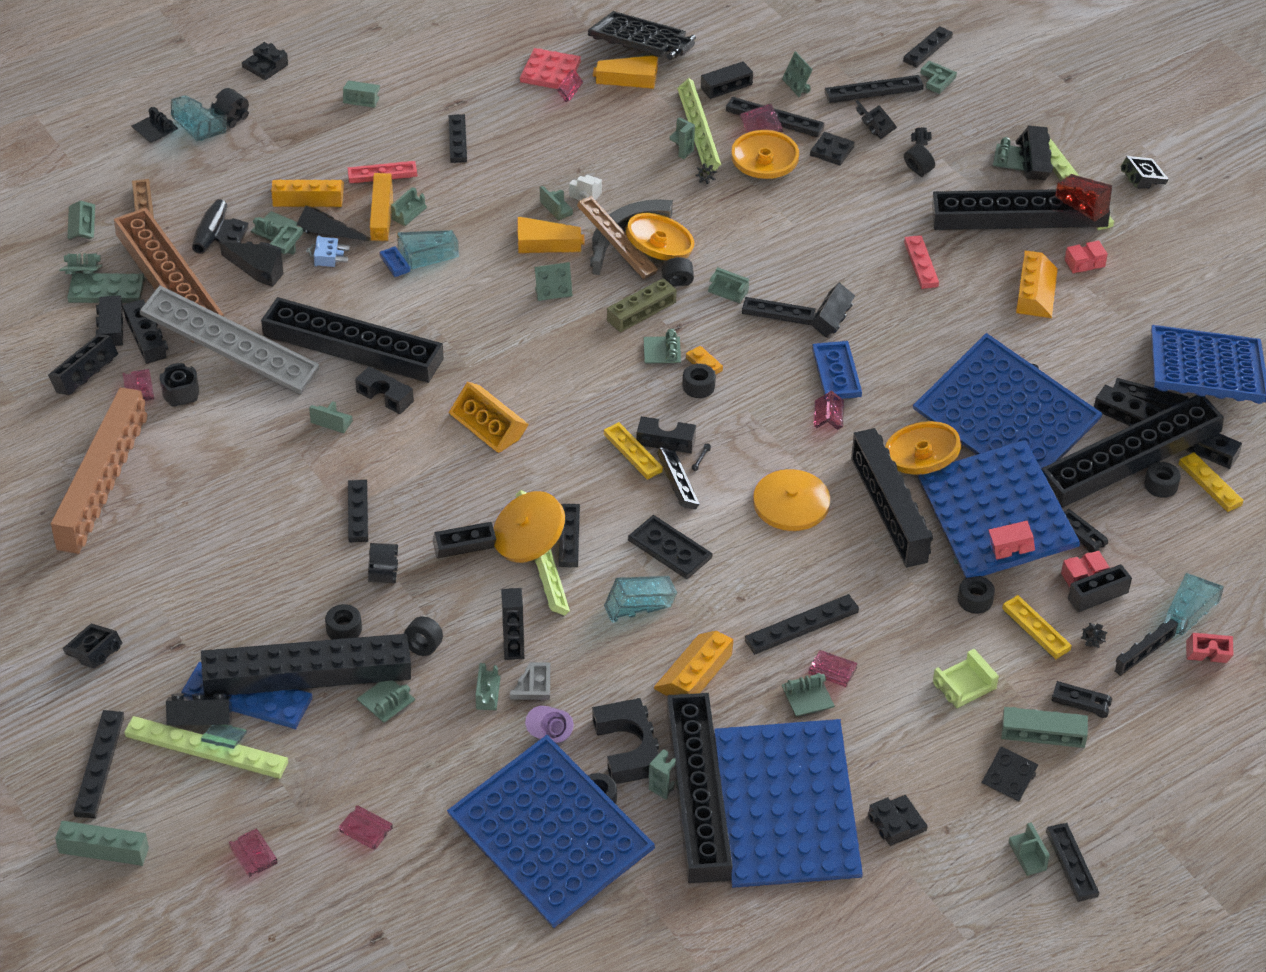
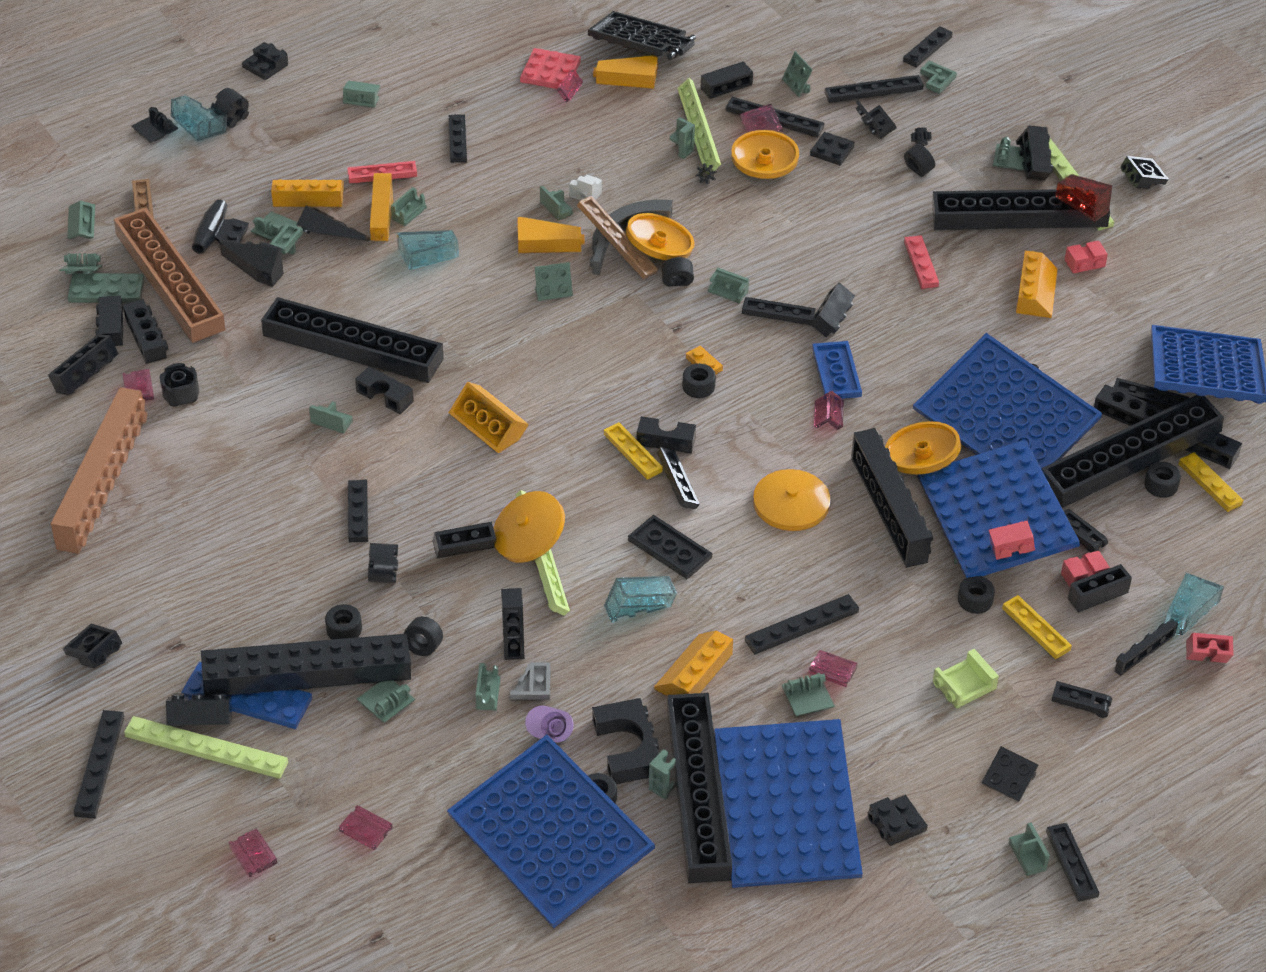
(102, 843): sand green brick -> none
(224, 735): clear light blue piece -> none
(229, 339): light grey plate -> none
(328, 252): light blue piece -> none
(394, 261): blue plate -> none
(570, 537): black plate -> none
(641, 305): olive brick -> none
(663, 348): sand green hinge -> none
(707, 447): black hinge -> none
(1044, 727): sand green brick -> none
(1094, 635): black gear -> none

